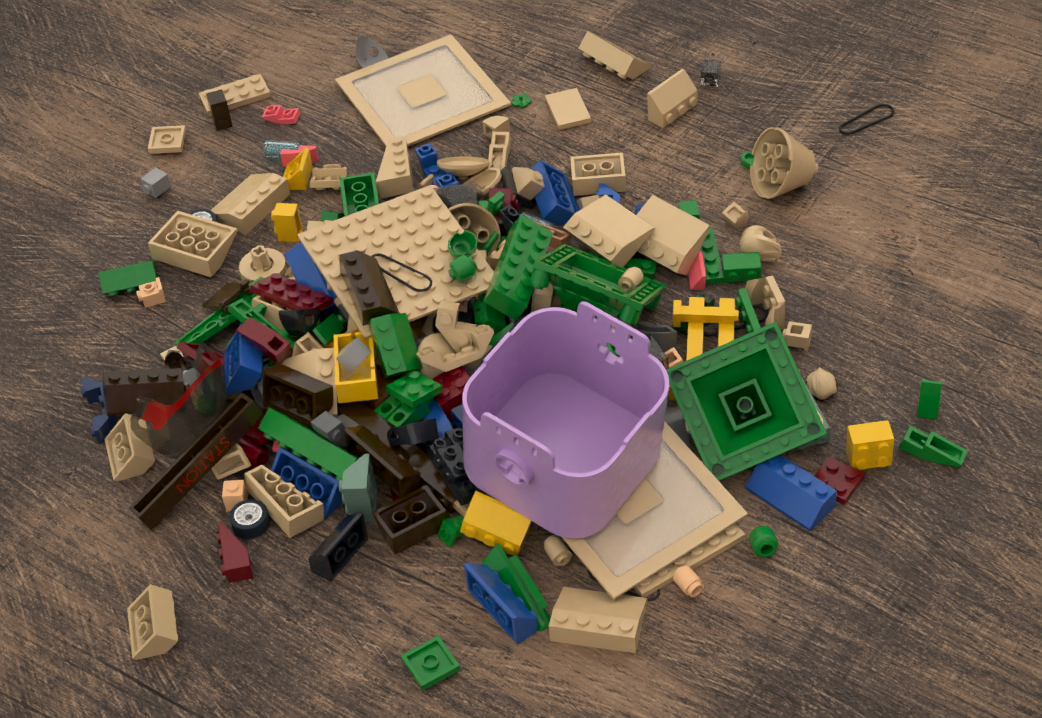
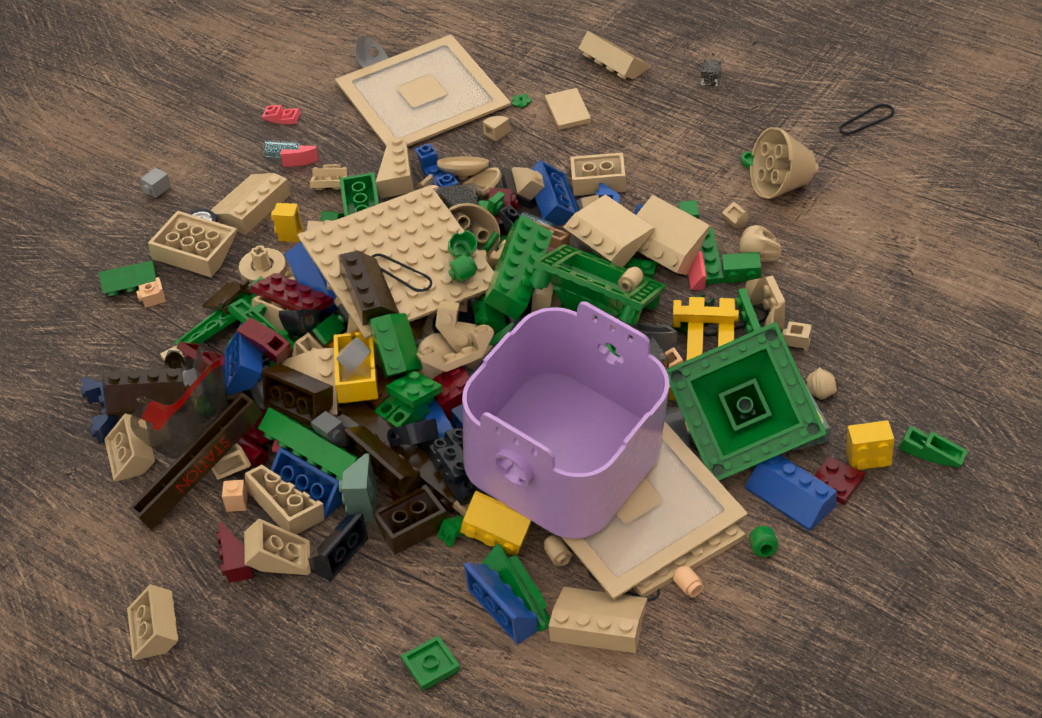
(167, 139): tan plate -> none
(219, 110): dark brown brick -> none
(240, 92): tan plate -> none
(249, 519): black wheel -> none
(276, 549): none -> tan slope
(299, 171): yellow slope -> none
(499, 150): tan slope -> none
(671, 99): tan slope -> none
(929, 399): green slope -> none

